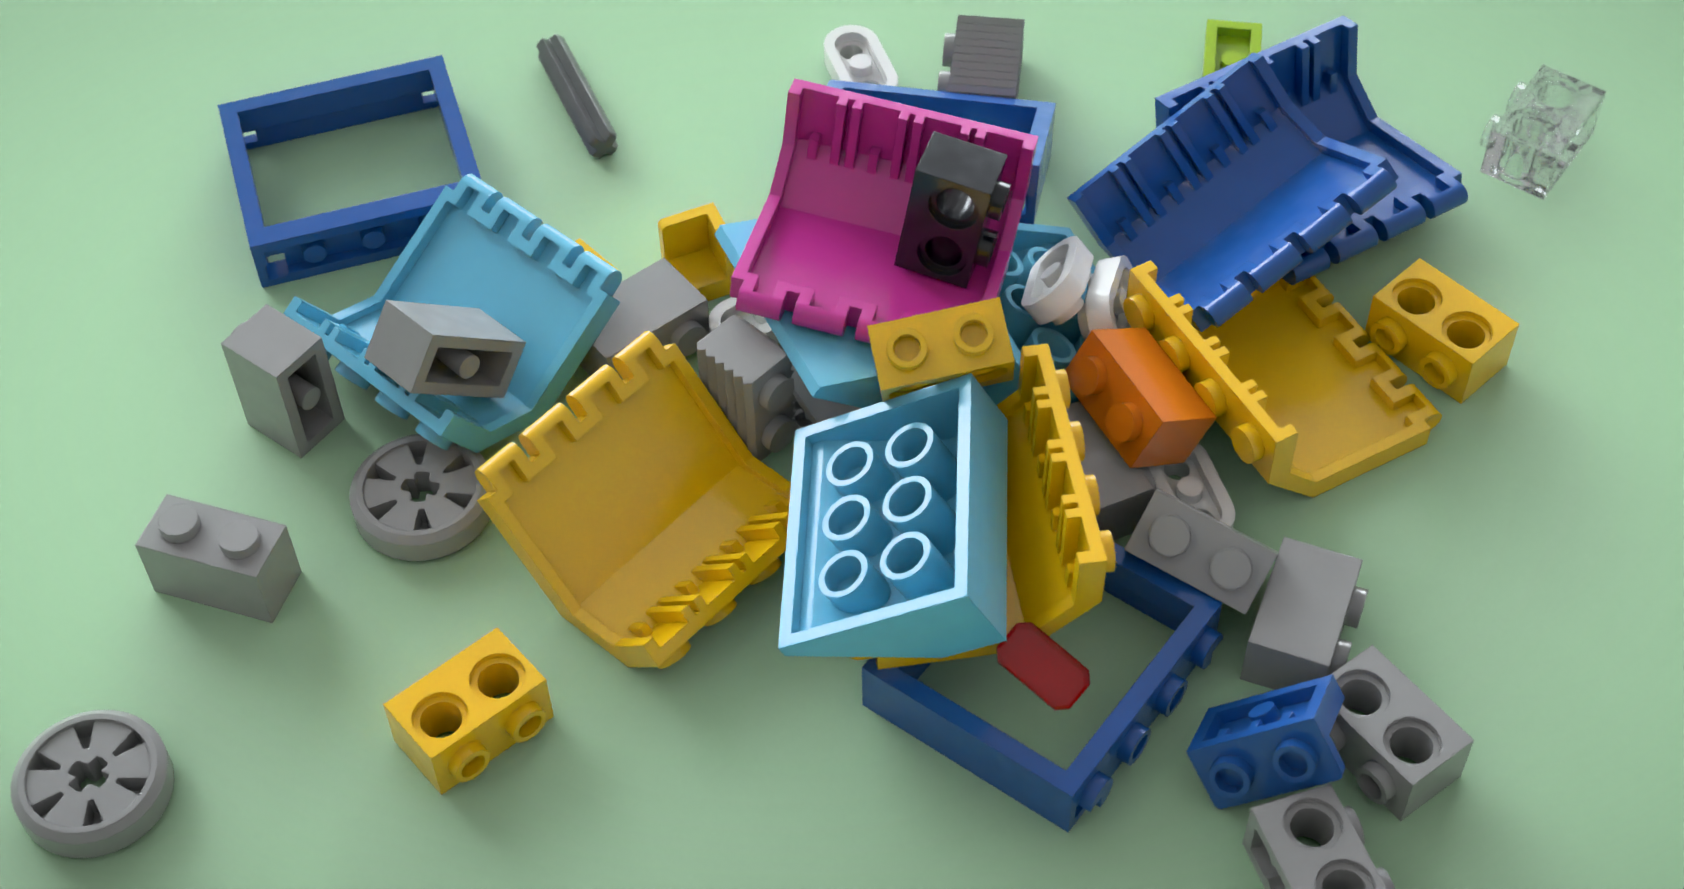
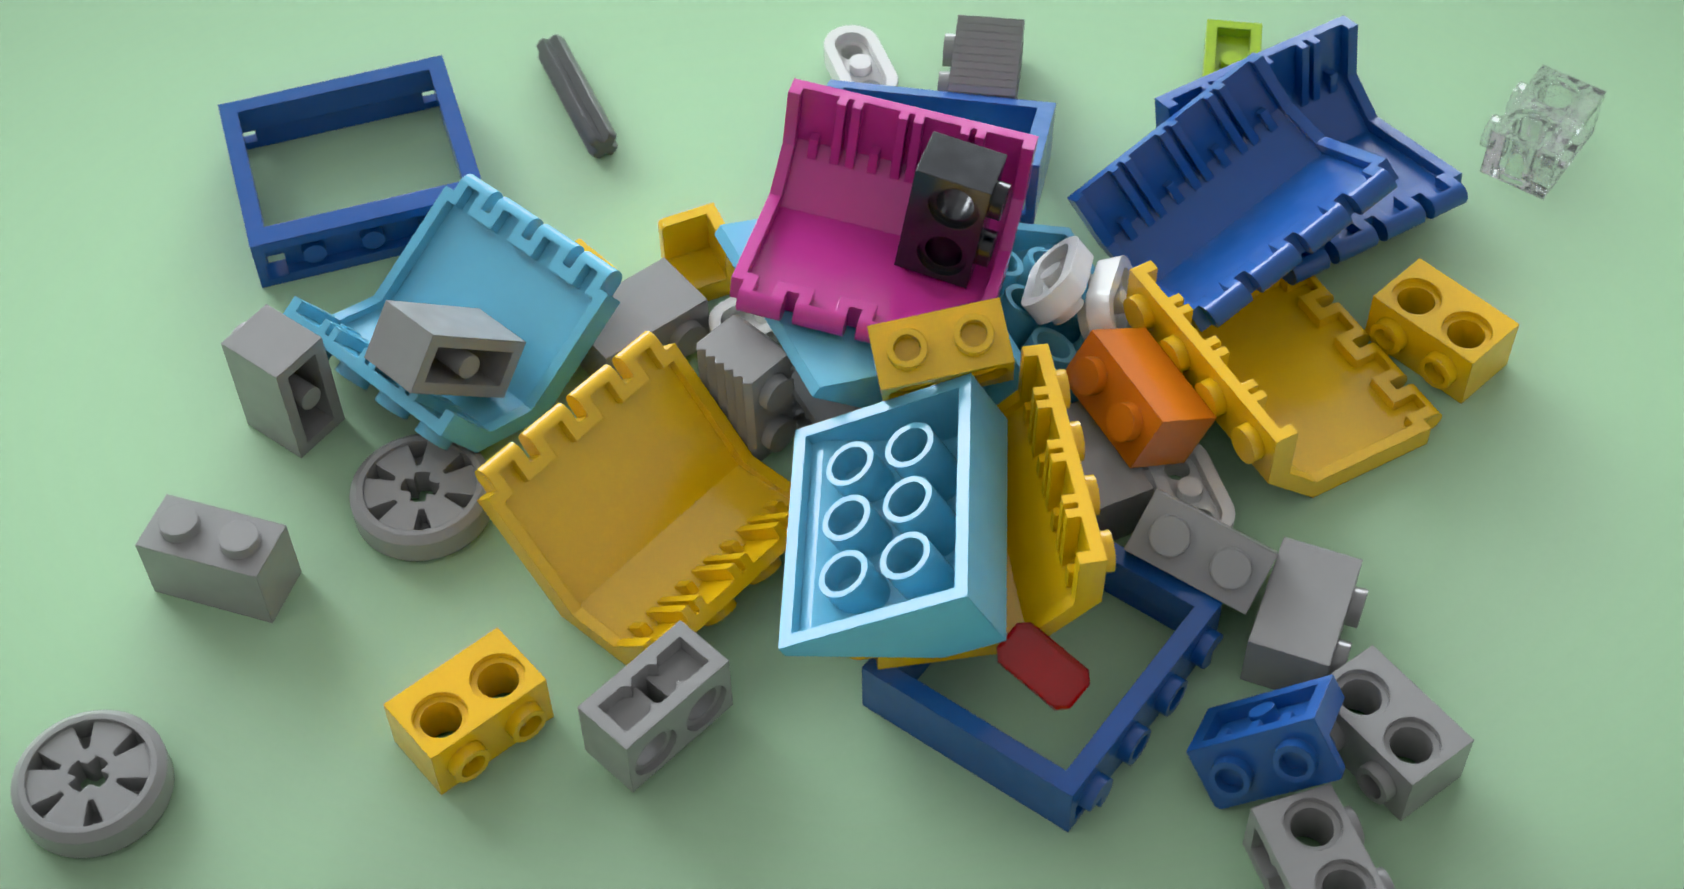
(656, 705): none -> light grey brick

